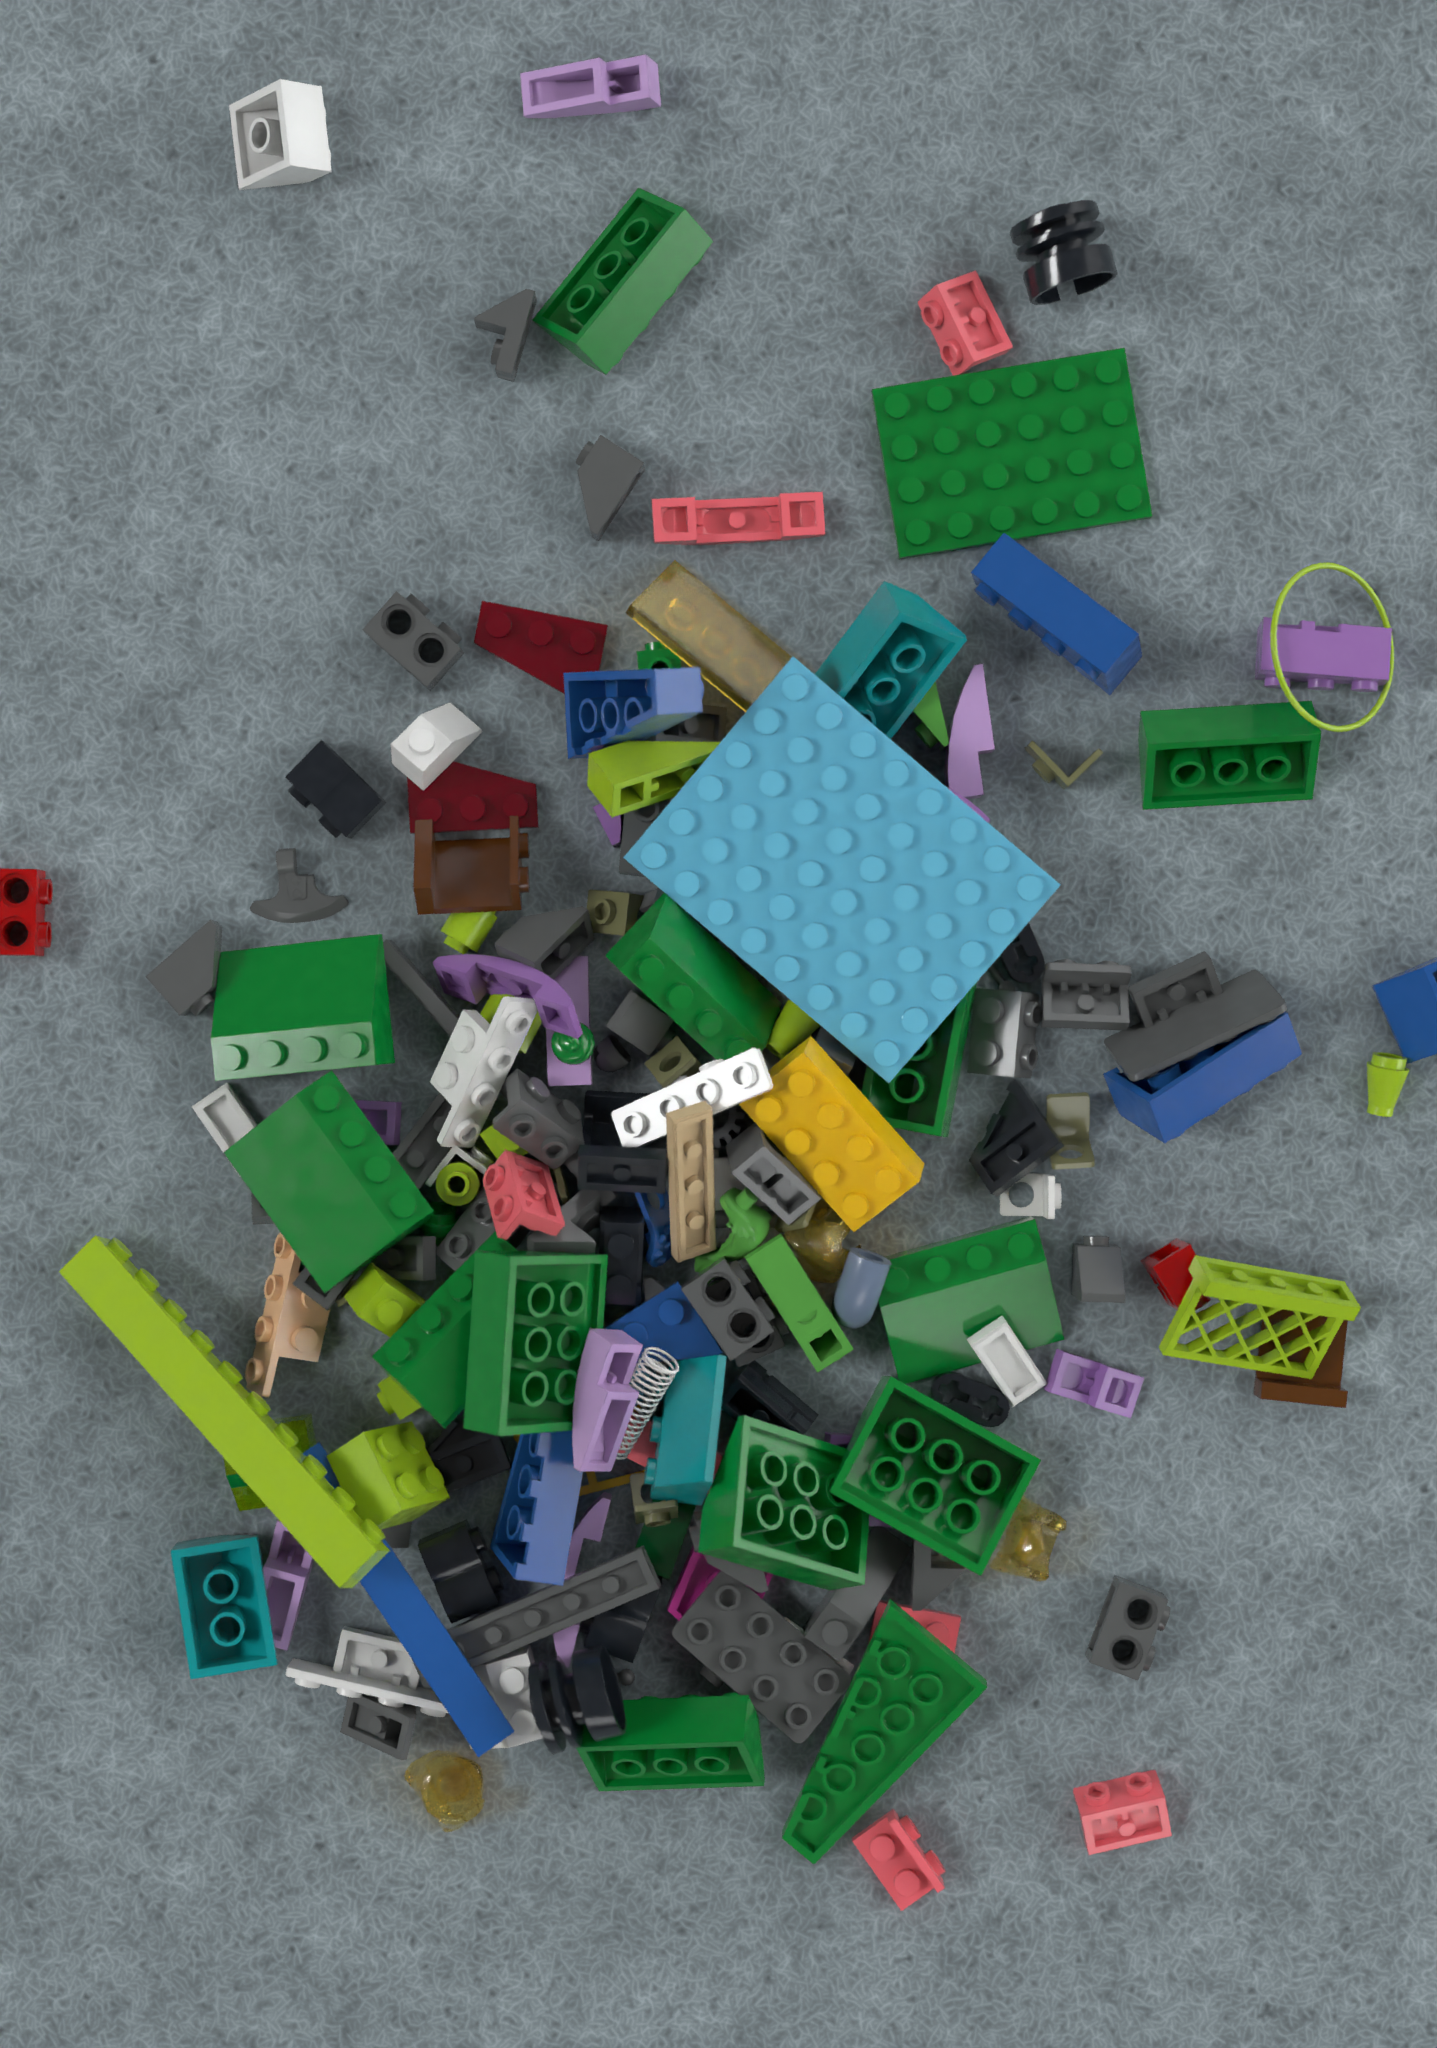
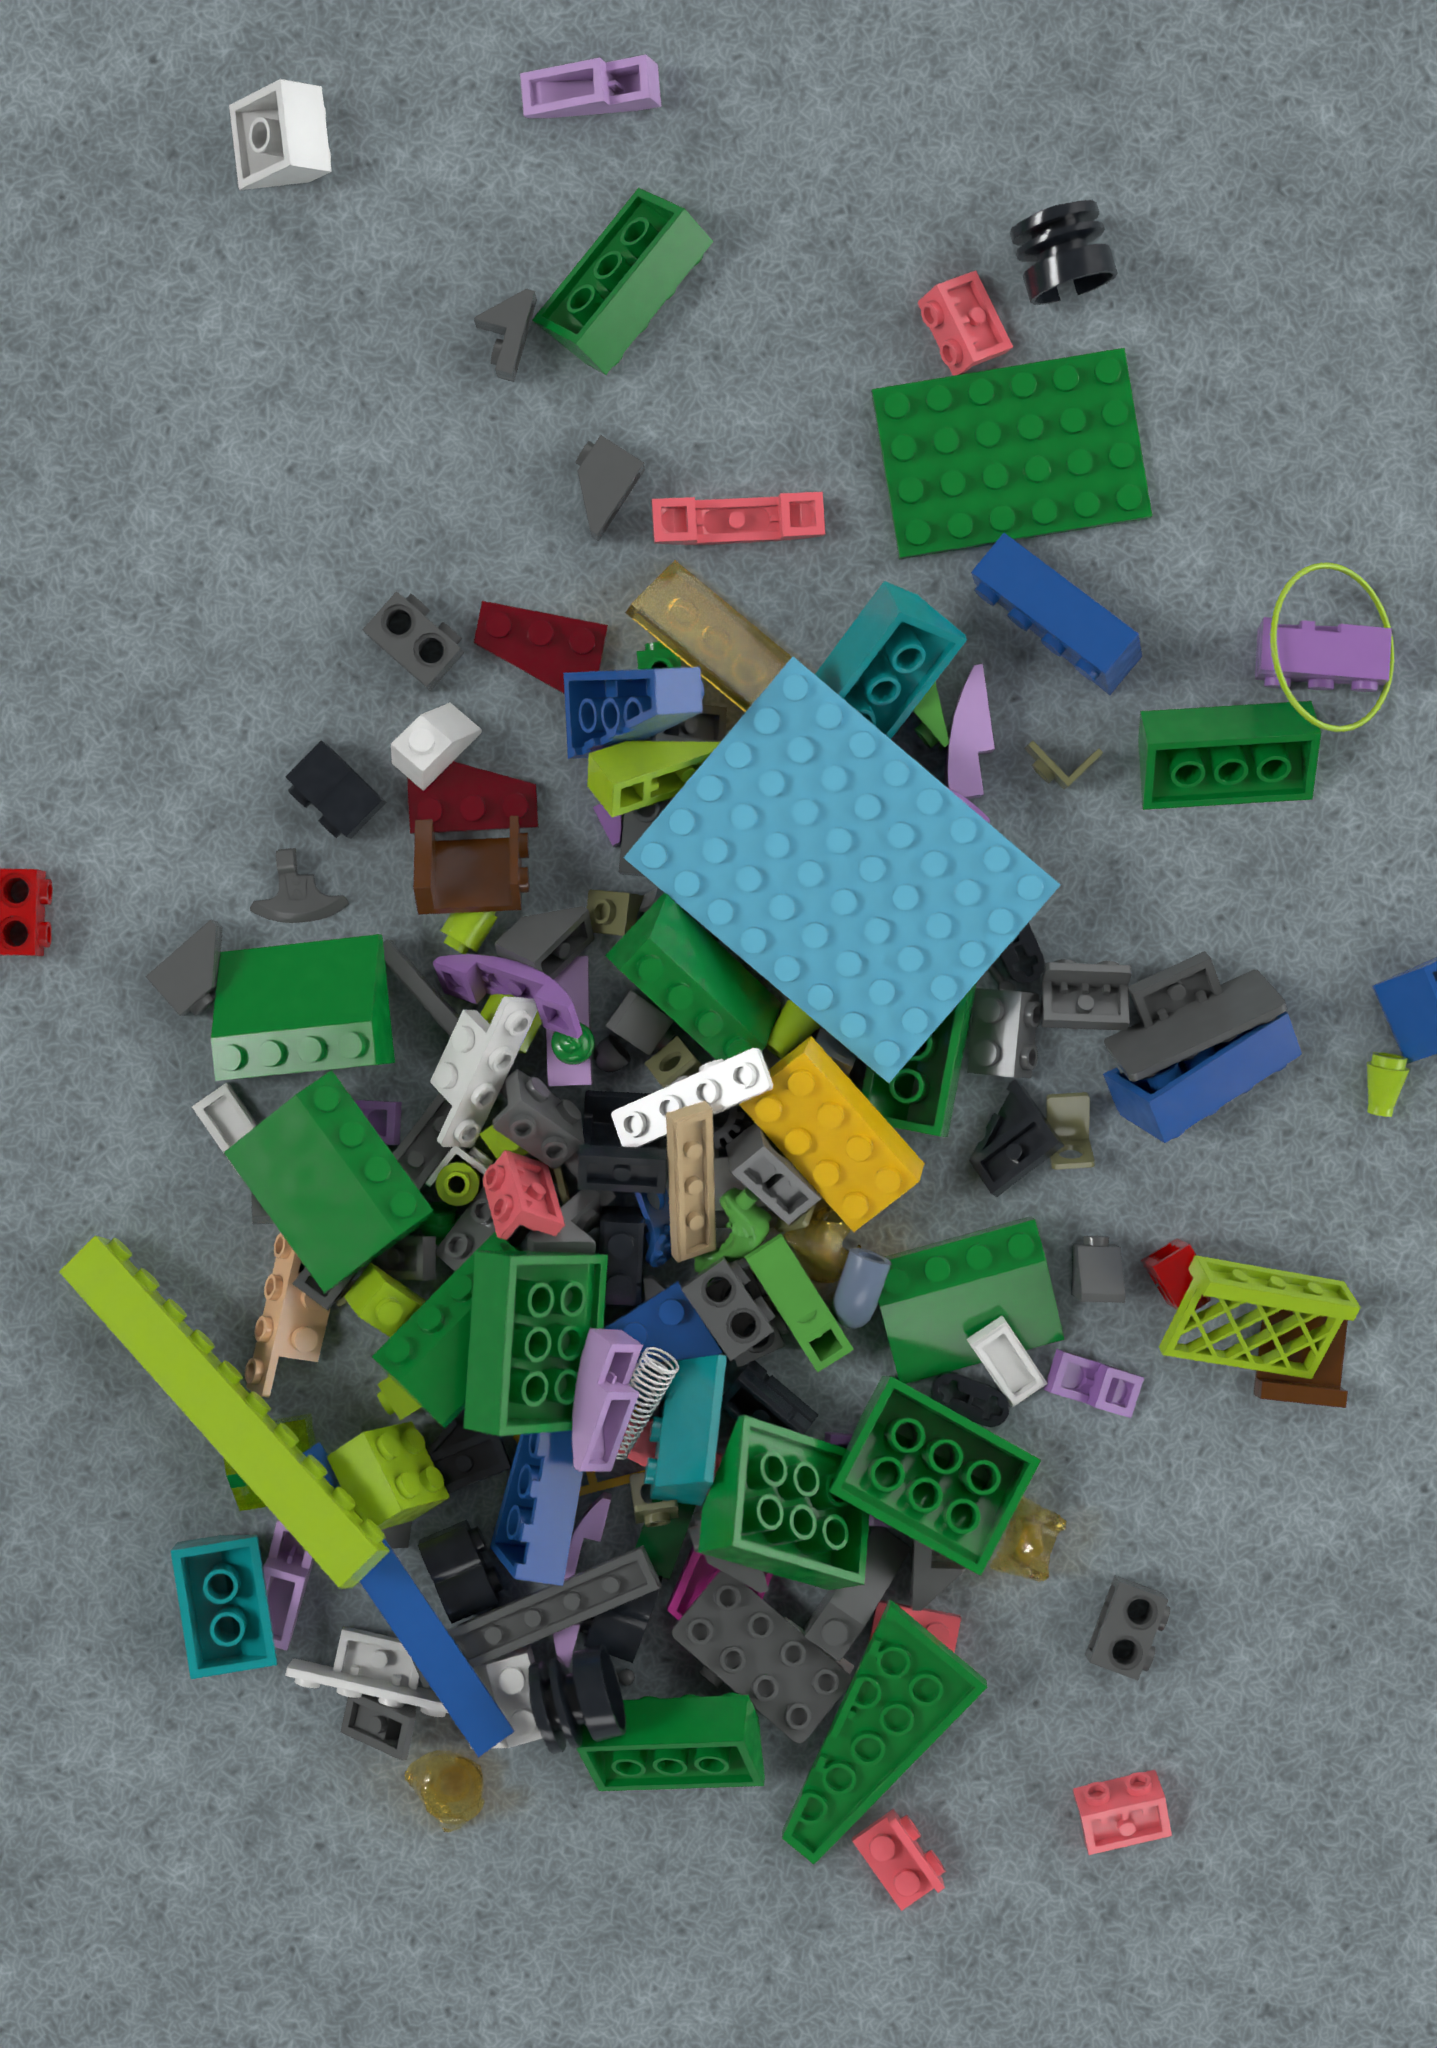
(1045, 1201): white bracket -> none

